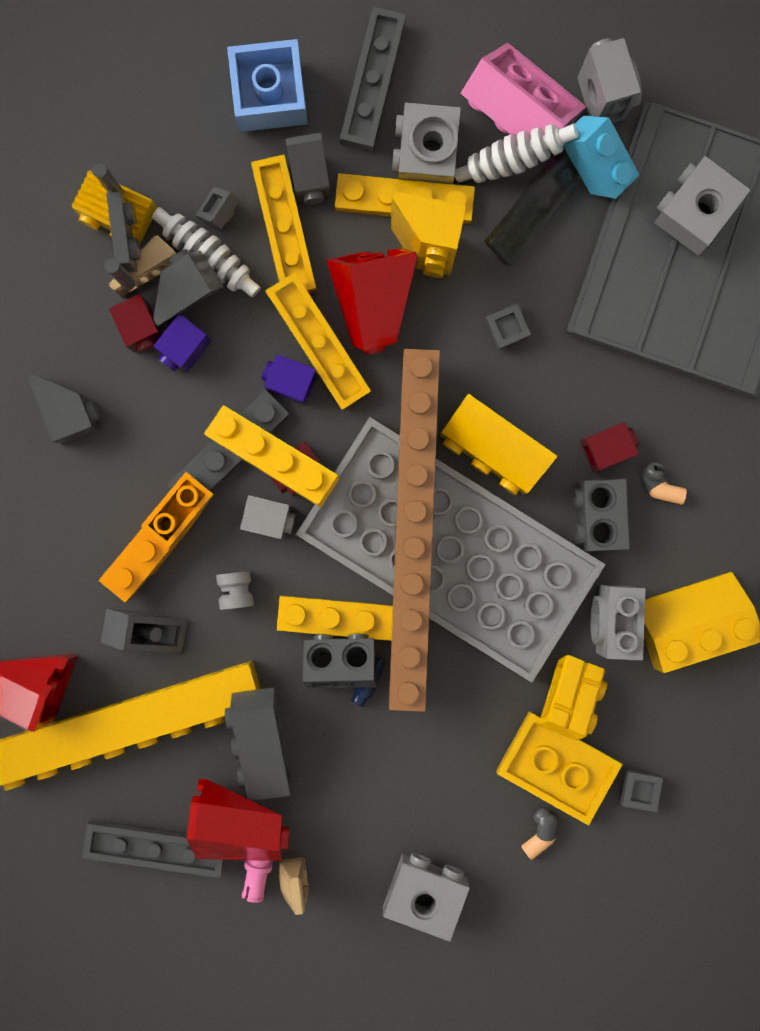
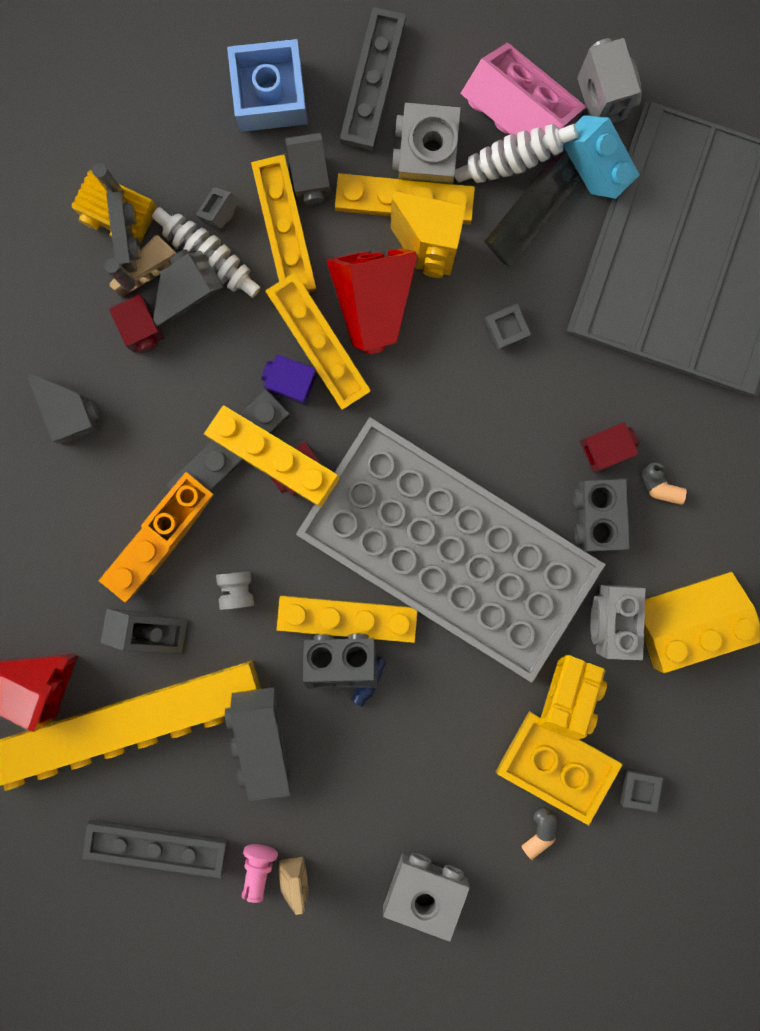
(181, 344): dark purple brick -> none
(233, 827): red slope -> none
(267, 517): light grey brick -> none
(414, 530): medium nougat brick -> none
(496, 446): yellow slope -> none
(700, 184): light grey brick -> none

